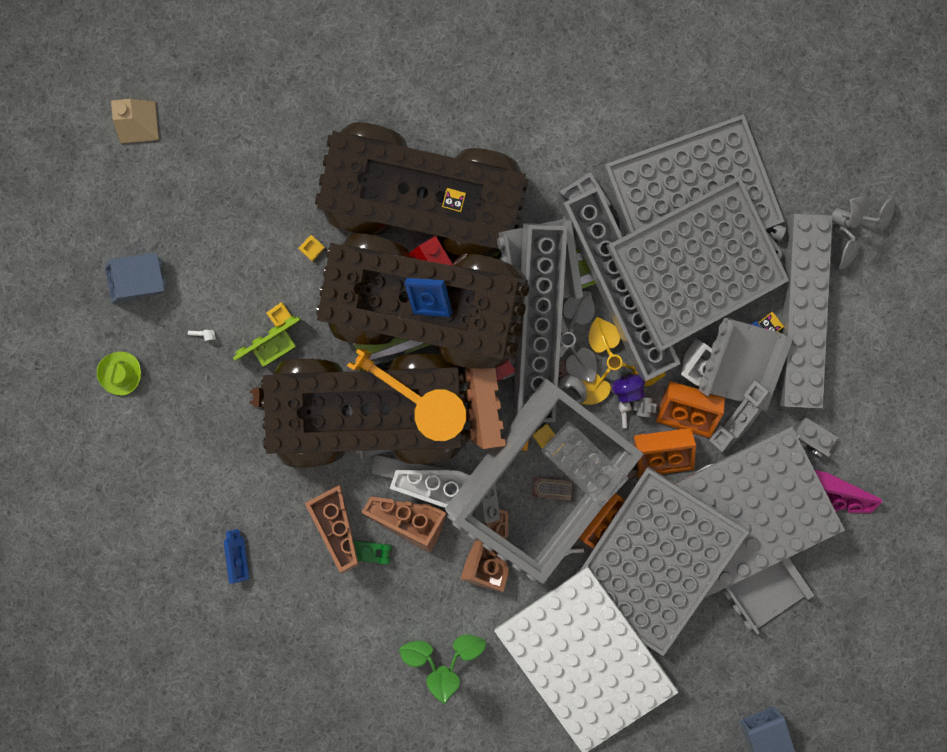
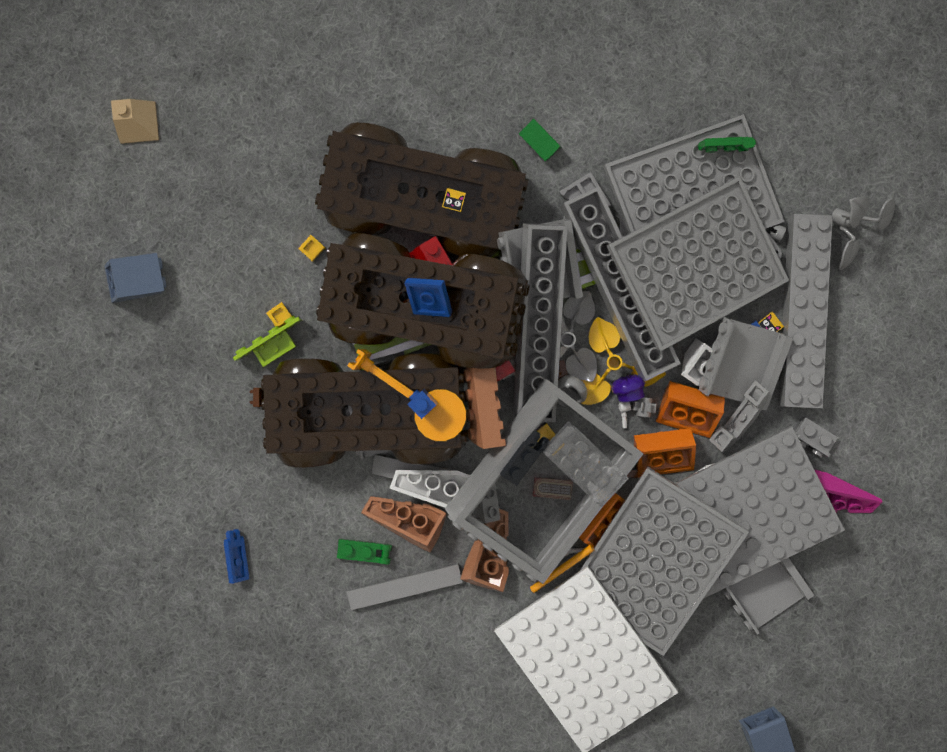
(119, 373): lime hat -> none
(208, 334): white hand -> none
(333, 523): nougat wedge -> none
(404, 586): none -> light grey tile
(422, 403): none -> blue brick
(442, 681): bright green plant -> none
(524, 458): none -> black hinge
(539, 140): none -> green hinge
(563, 567): none -> light orange bar
(729, 144): none -> green hinge

